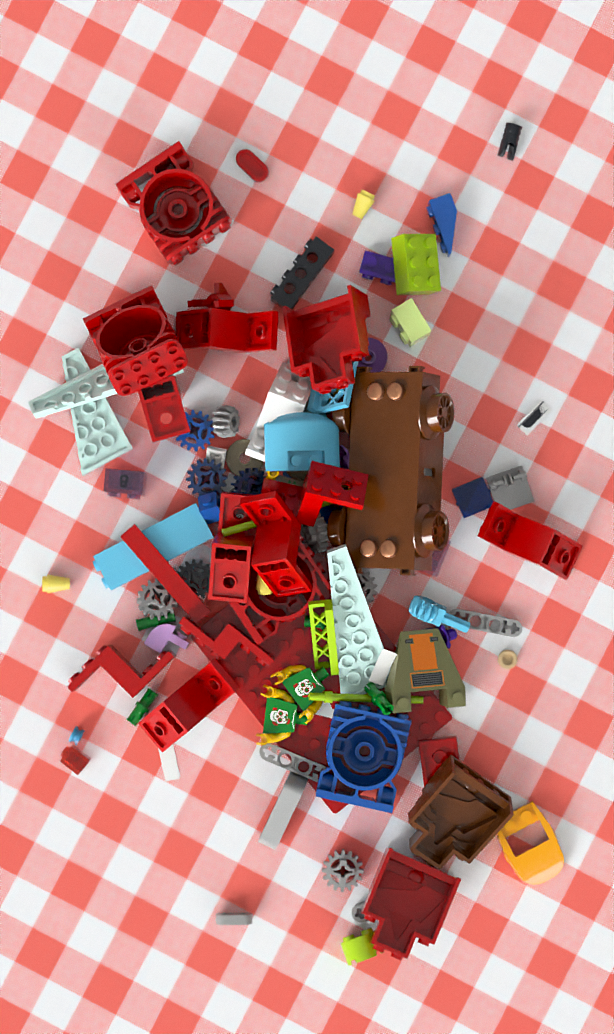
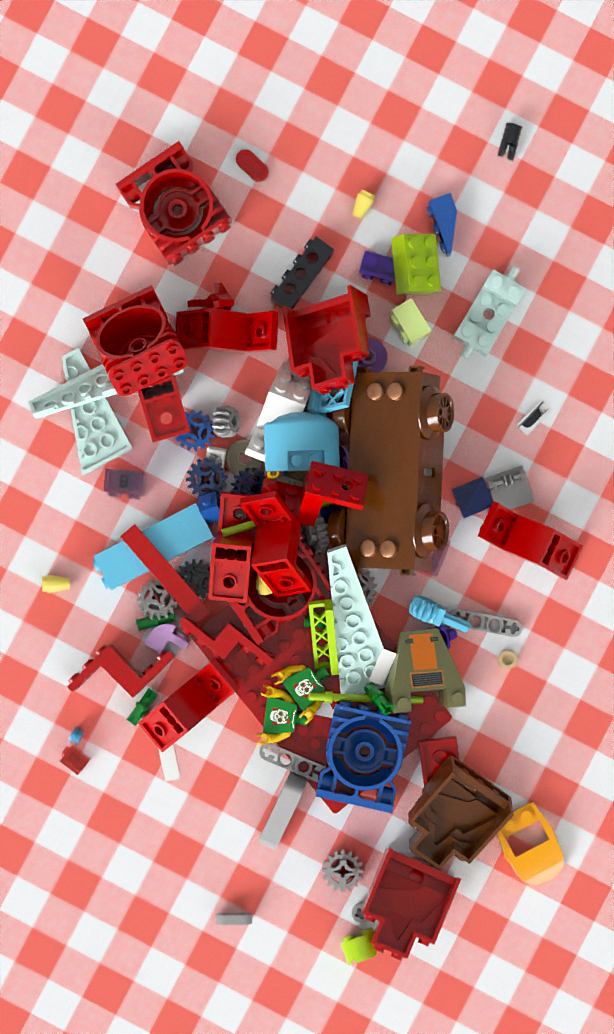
(501, 296): none -> light aqua brick

